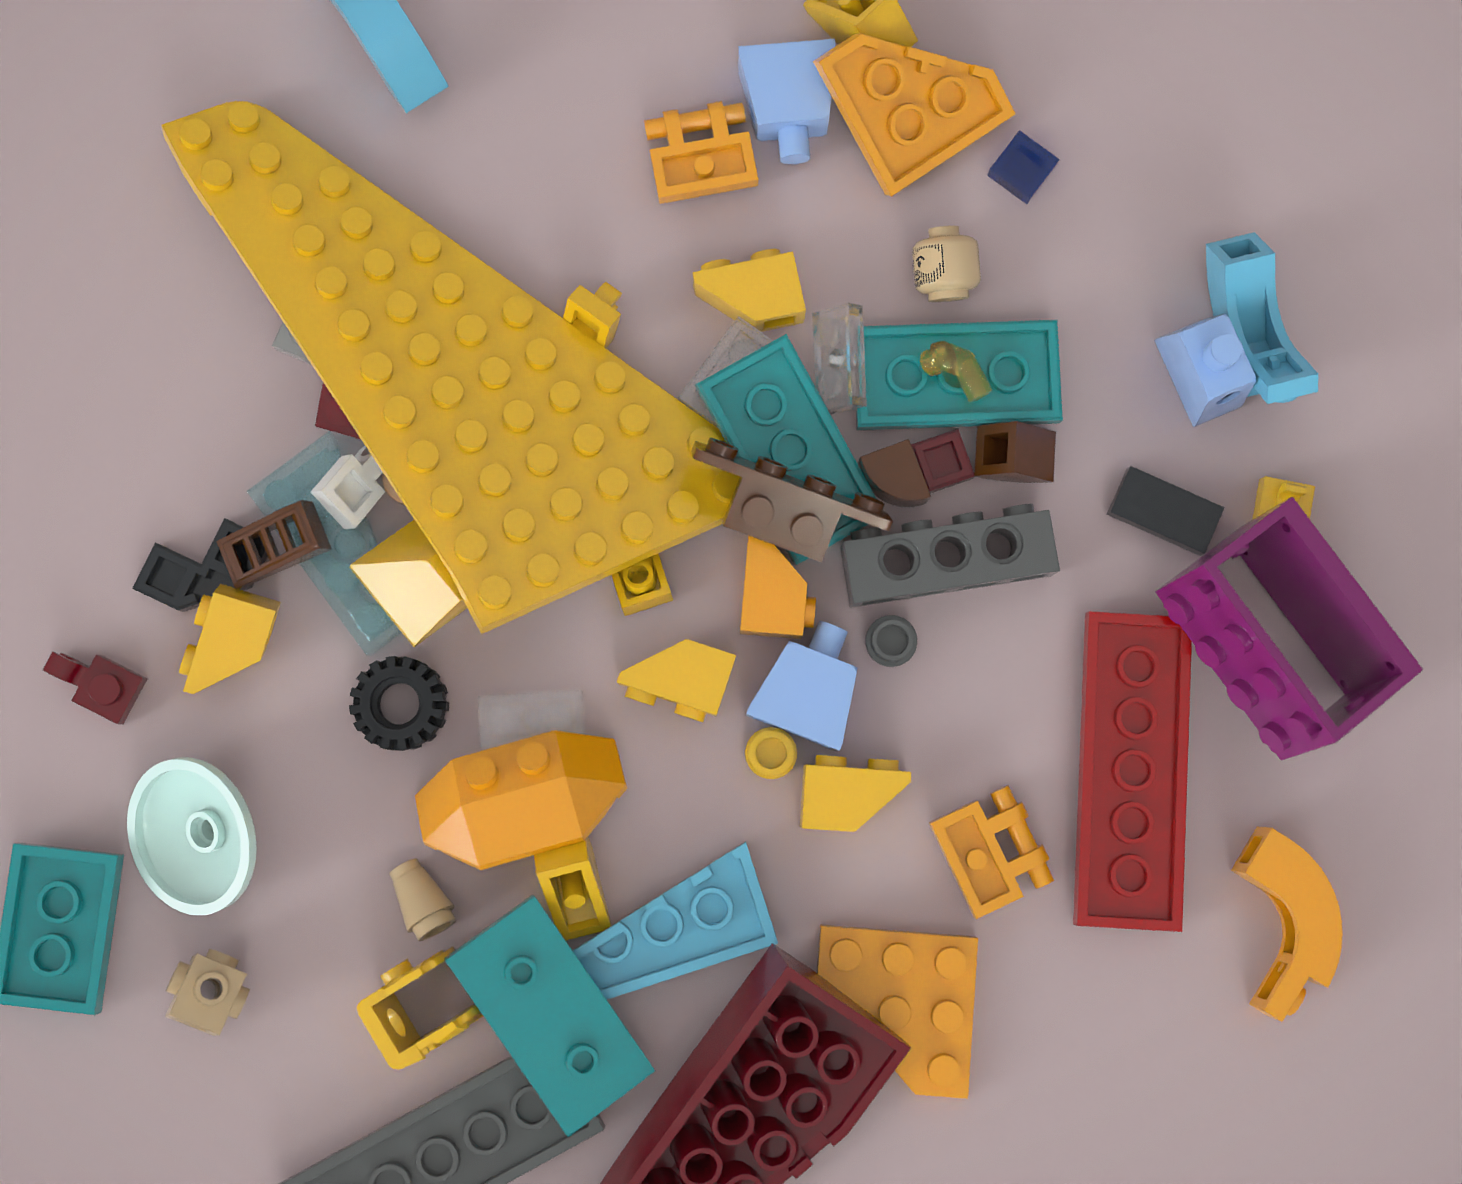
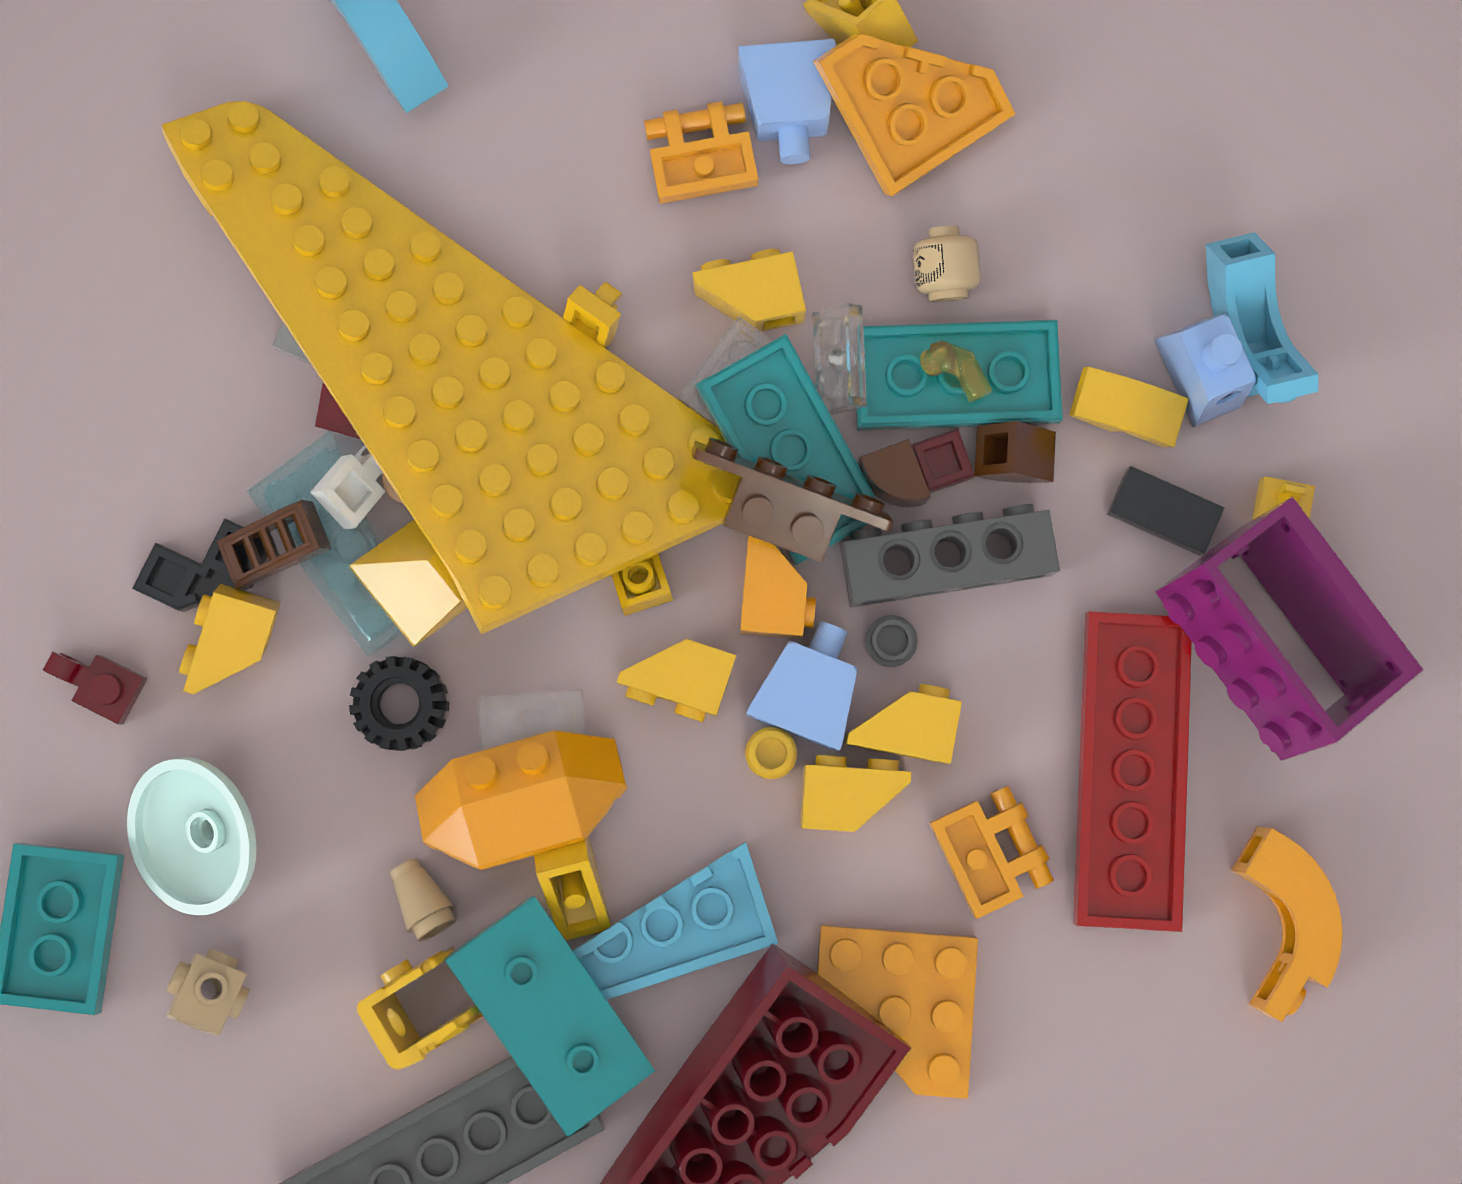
(912, 726): none -> yellow slope
(1023, 167): clear blue tile -> none
(1128, 406): none -> yellow slope

